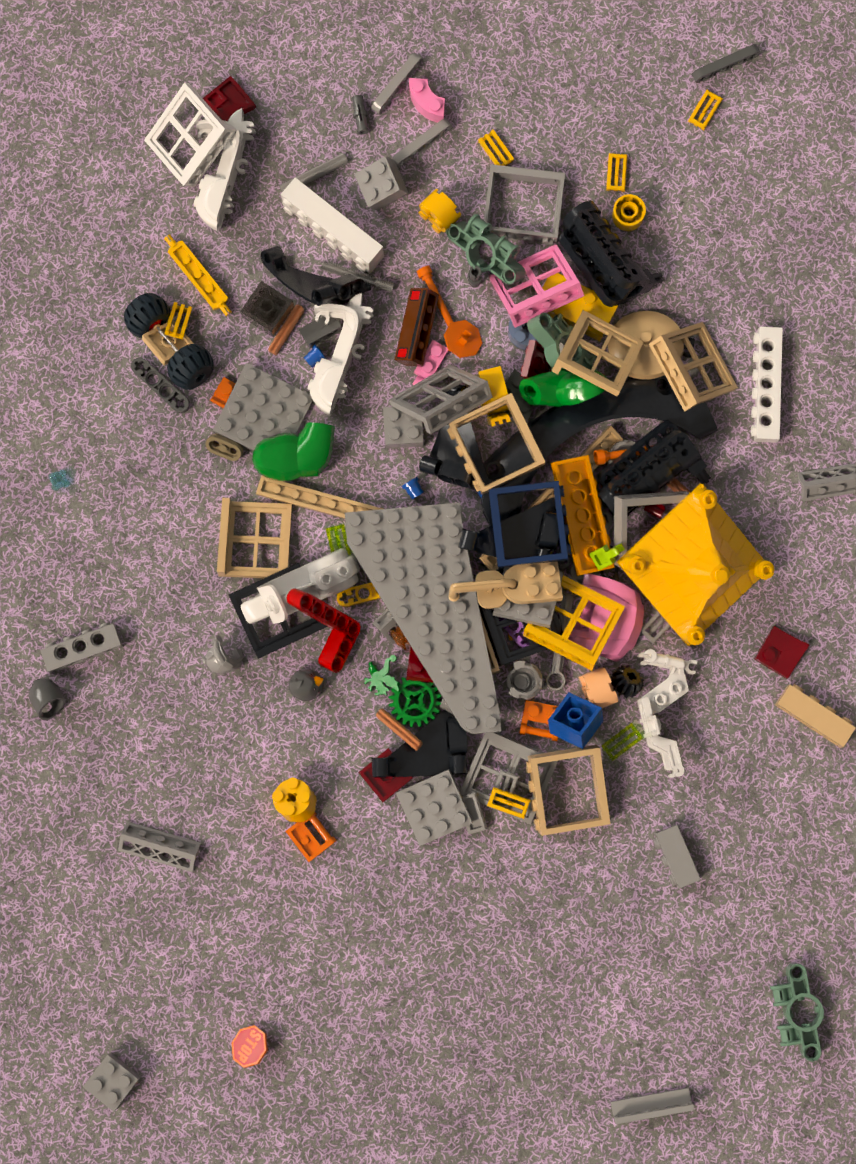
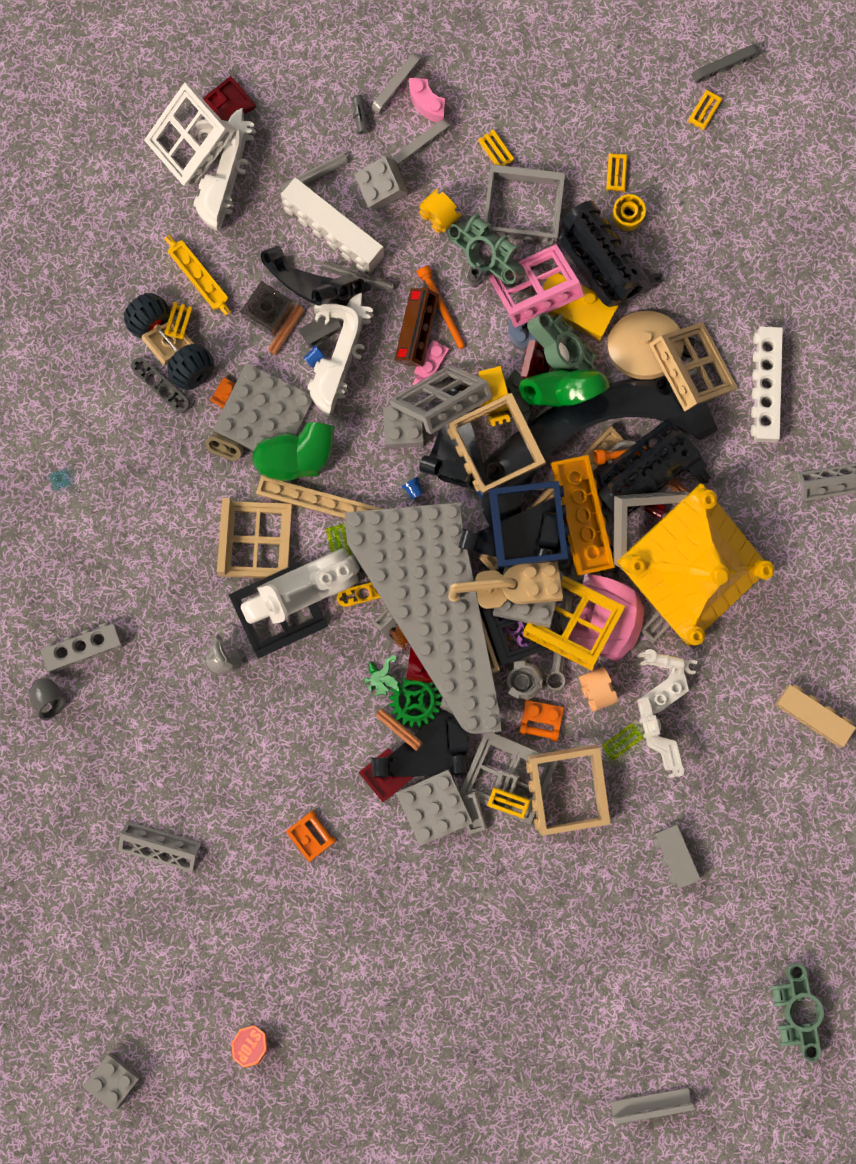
(293, 790): yellow brick -> none
(306, 685): dark grey piece -> none
(343, 633): red beam -> none
(462, 339): orange piece -> none
(575, 339): tan window -> none
(575, 720): blue brick -> none
(604, 556): lime plate -> none
(627, 681): black gear -> none
(781, 652): dark red plate -> none

